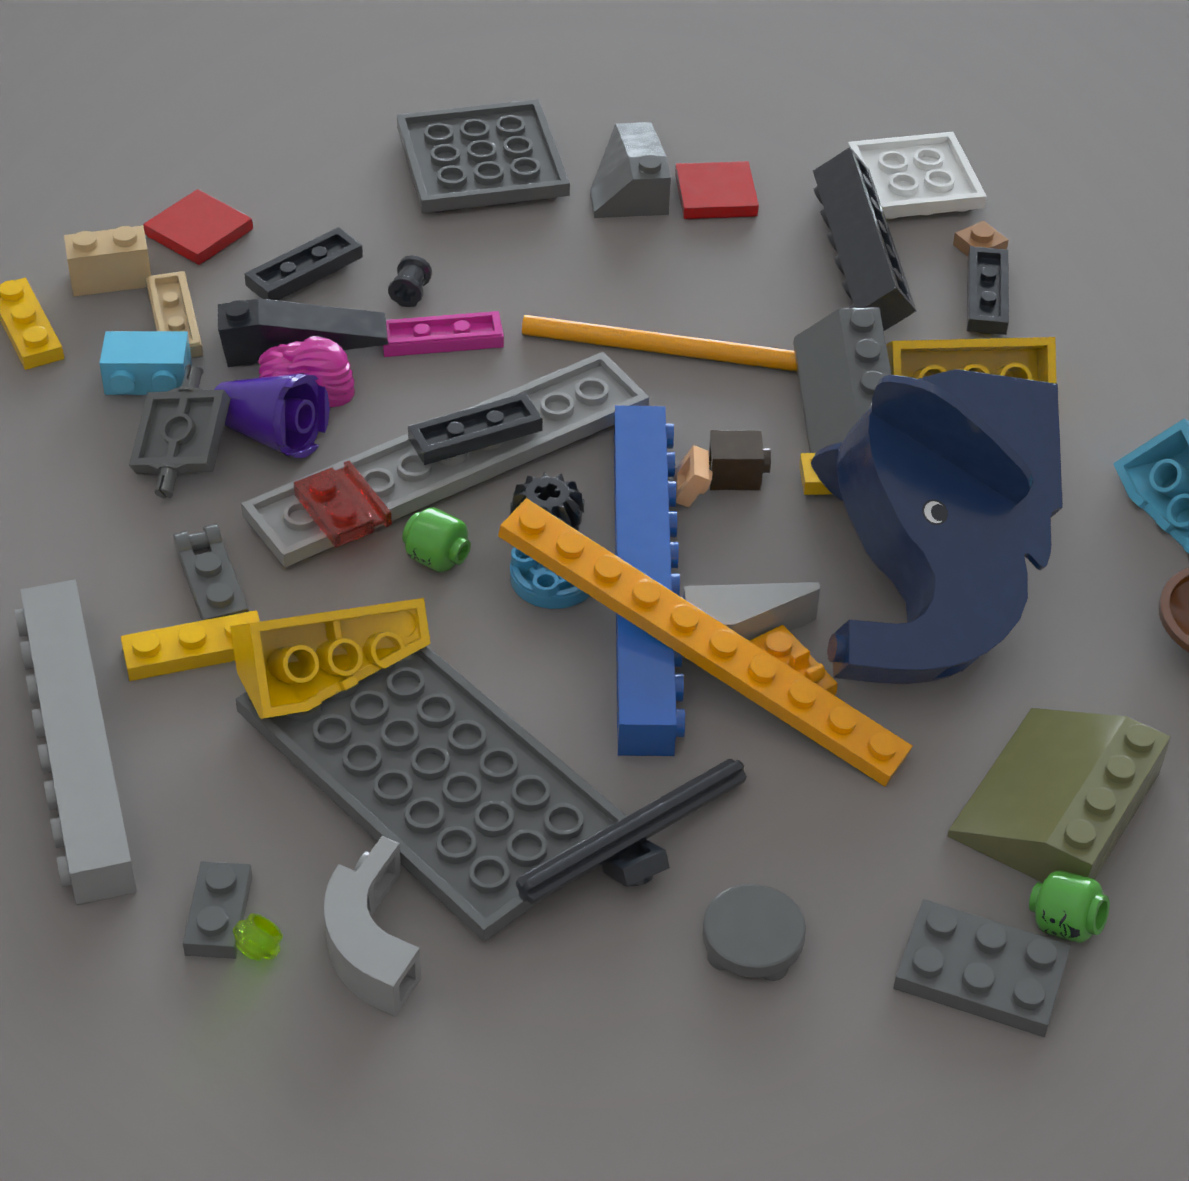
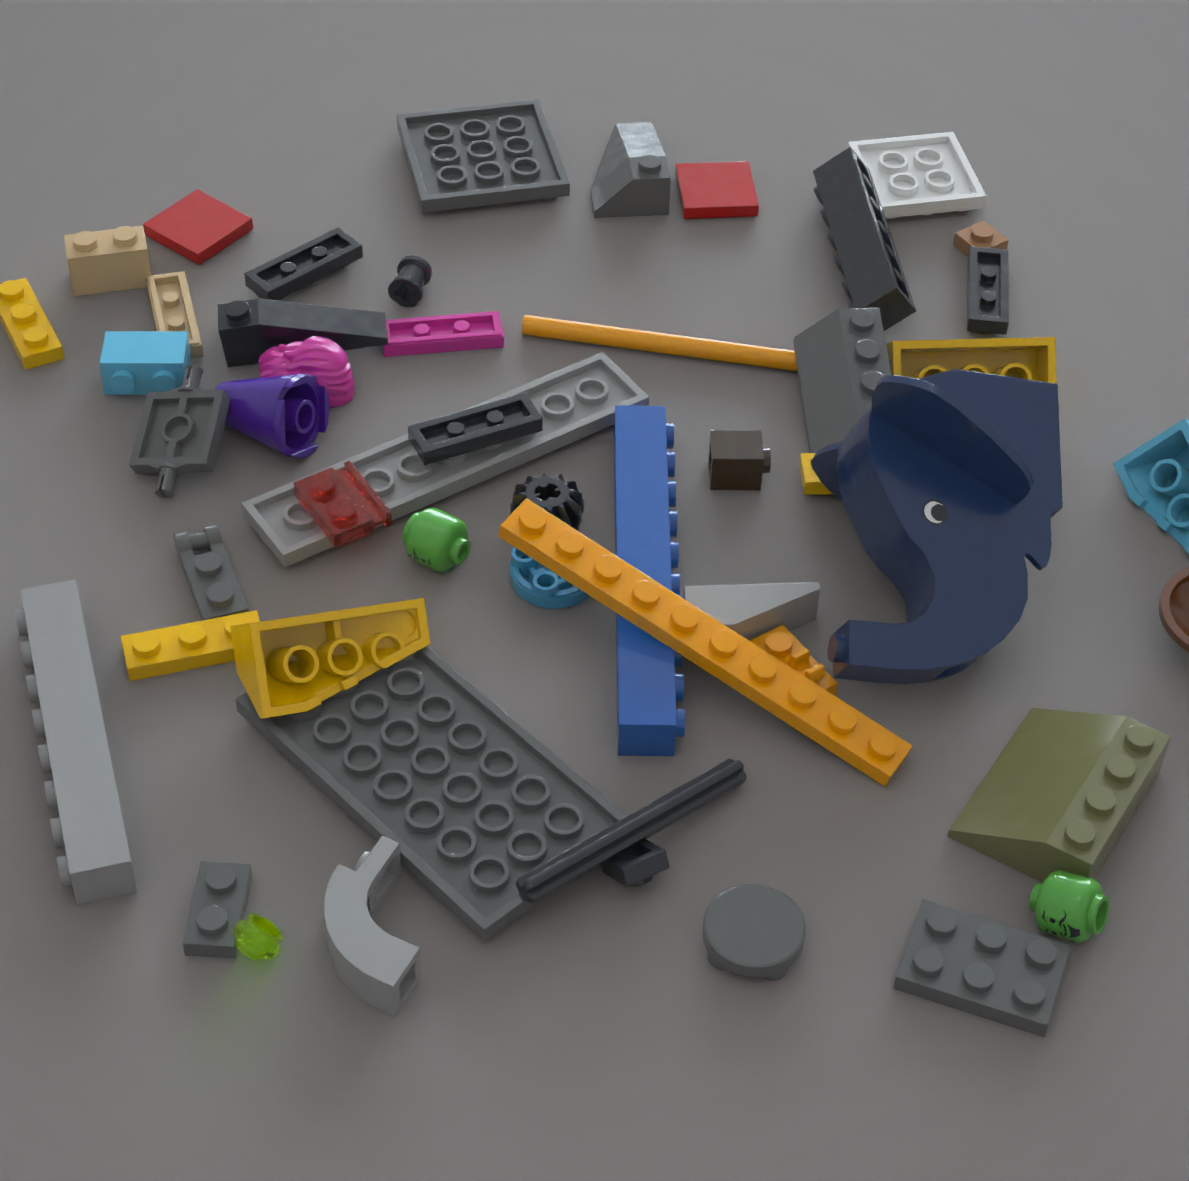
(692, 476): light nougat plate -> none

